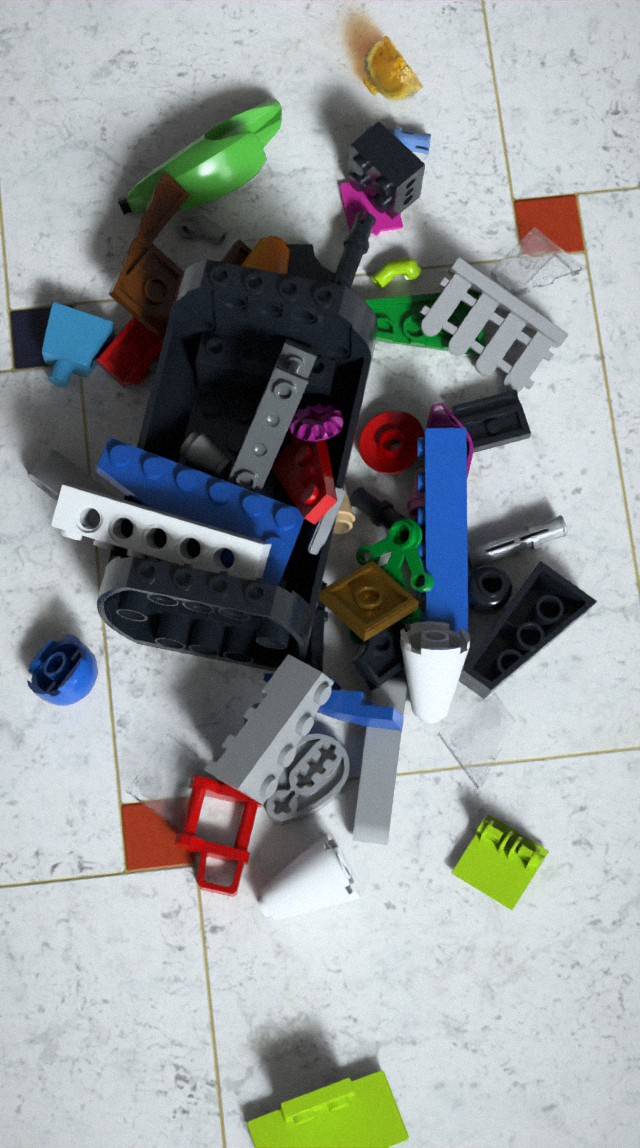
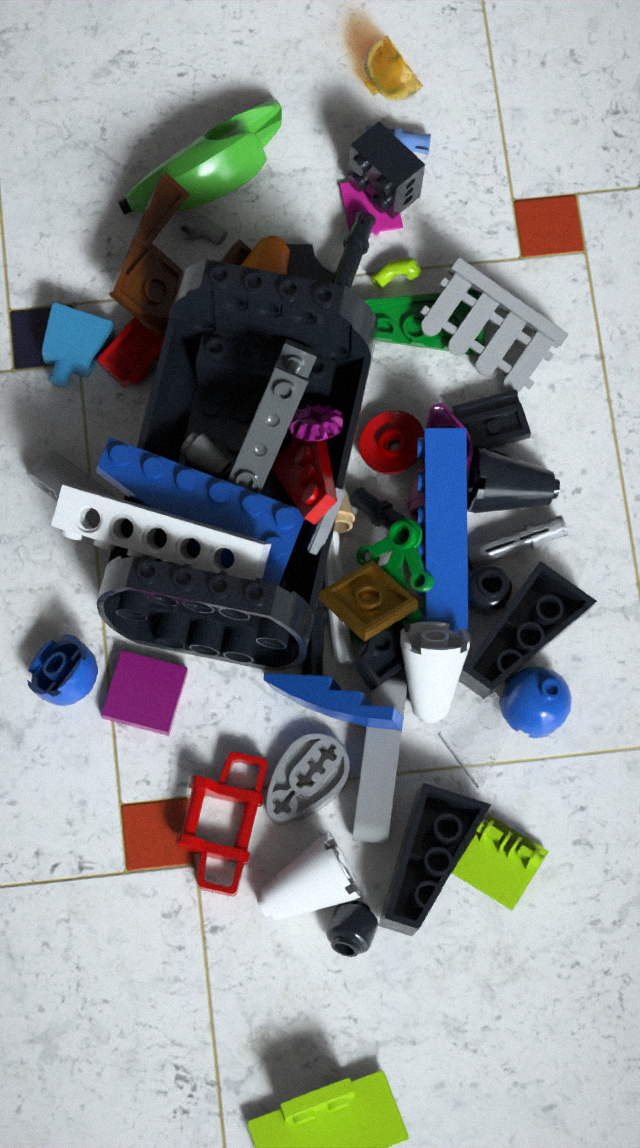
(144, 693): none -> magenta tile
(166, 780): clear wing -> none
(272, 730): light grey wedge -> none
(339, 630): none -> white axle
(352, 928): none -> black head
(431, 846): none -> black wedge
(507, 483): none -> black cone
(533, 264): clear wing -> none
(536, 701): none -> blue cylinder

